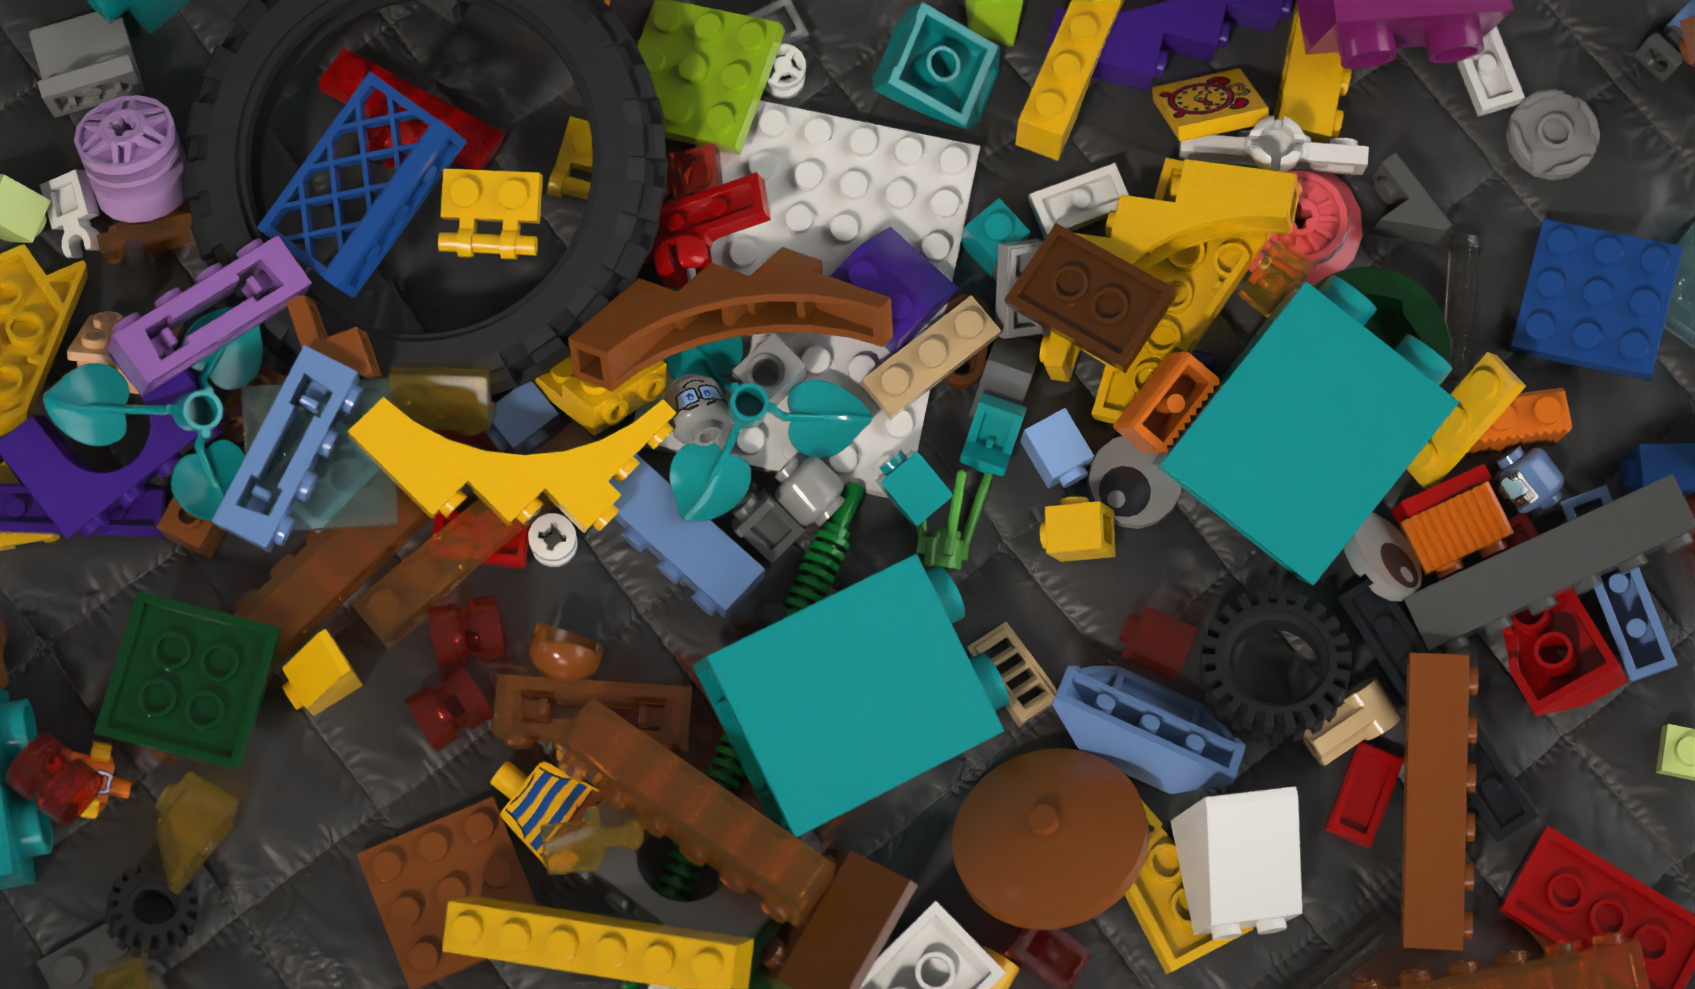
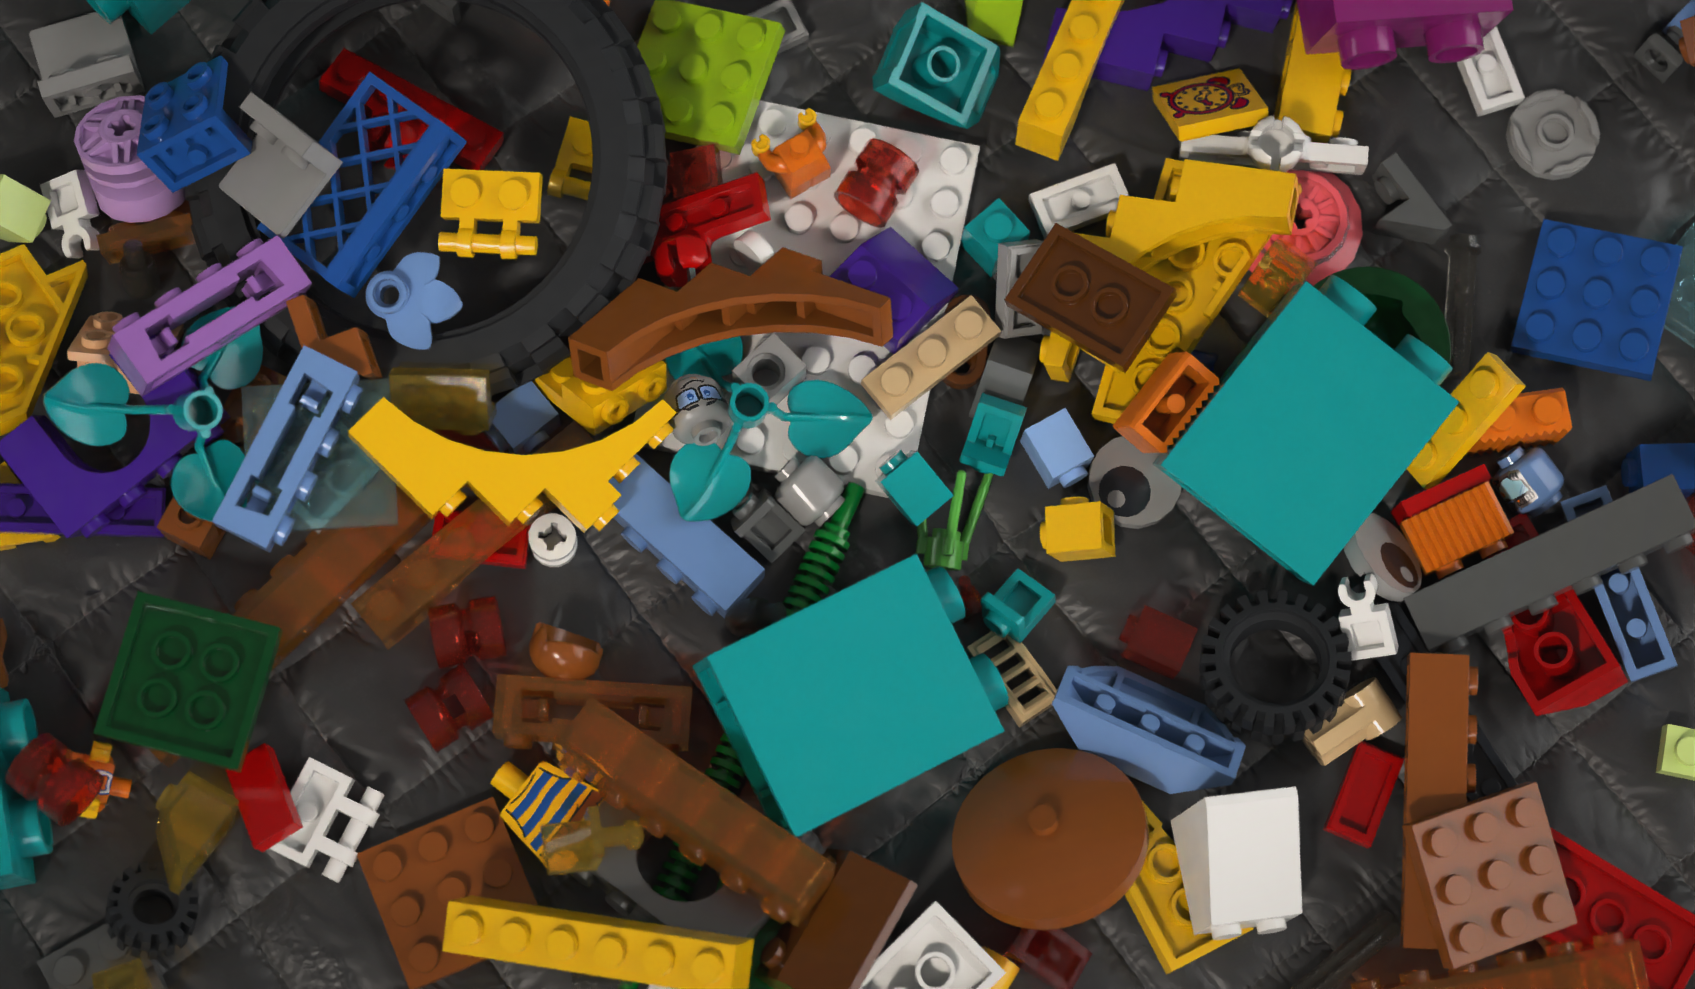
(186, 128): none -> blue bracket
(264, 798): none -> red tile
(281, 172): none -> light grey bracket
(318, 799): none -> white plate
(319, 675): yellow slope -> none
(420, 299): none -> medium blue plate
(753, 250): none -> white tile
(787, 62): white wheel -> none
(799, 160): none -> orange piece
(879, 177): none -> clear red wheel
(970, 598): none -> clear red hand
(1016, 606): none -> teal bracket
(1365, 624): none -> white plate
(1489, 874): none -> dark orange plate

